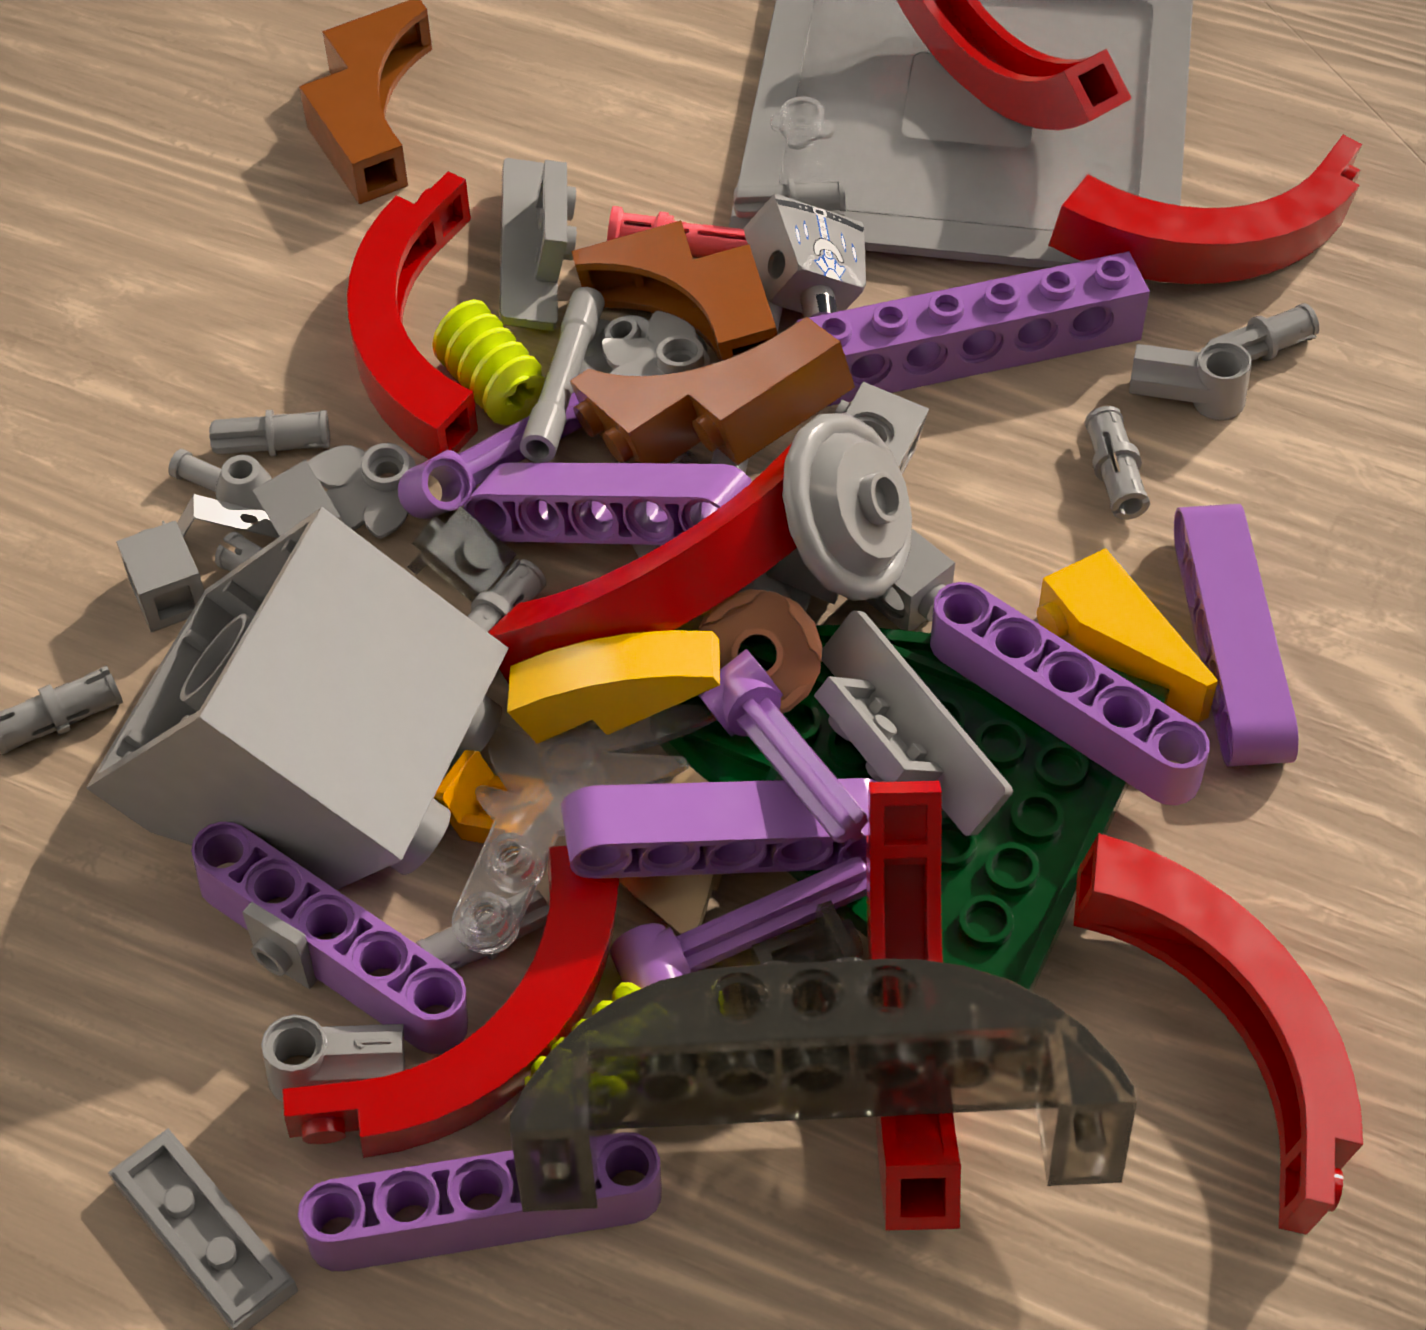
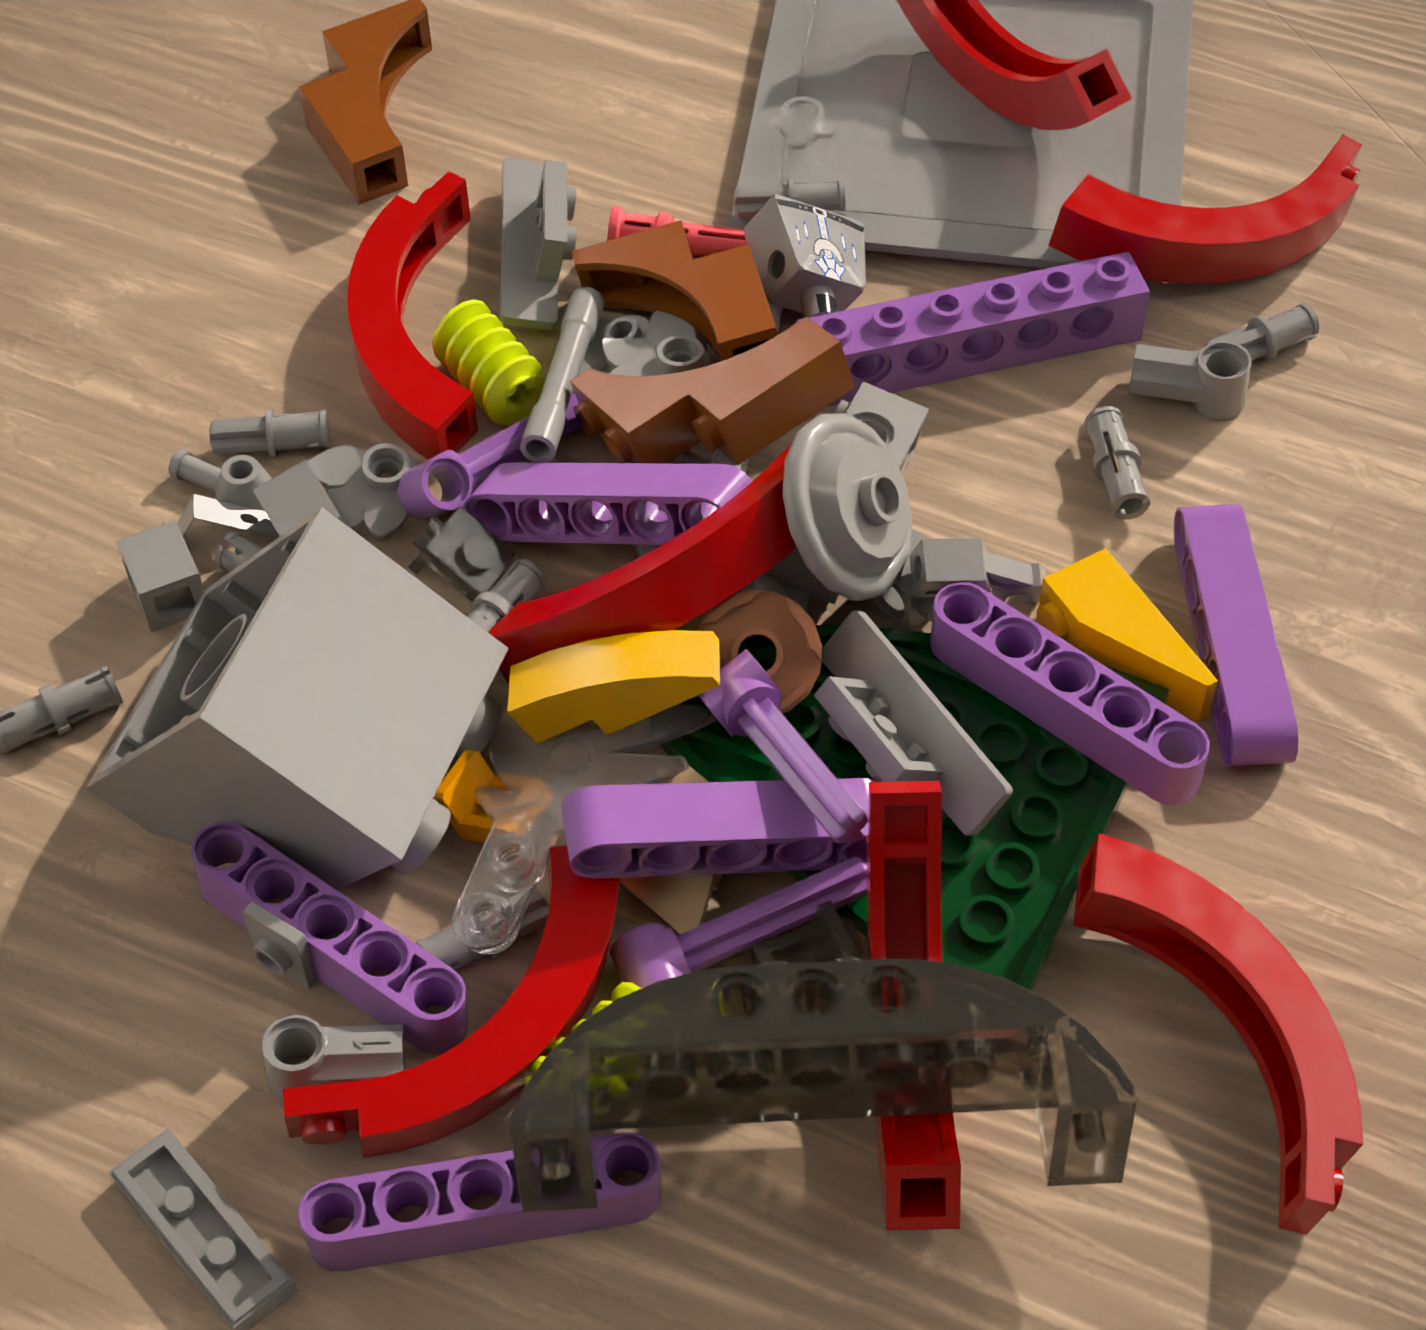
(954, 560): none -> light grey piece

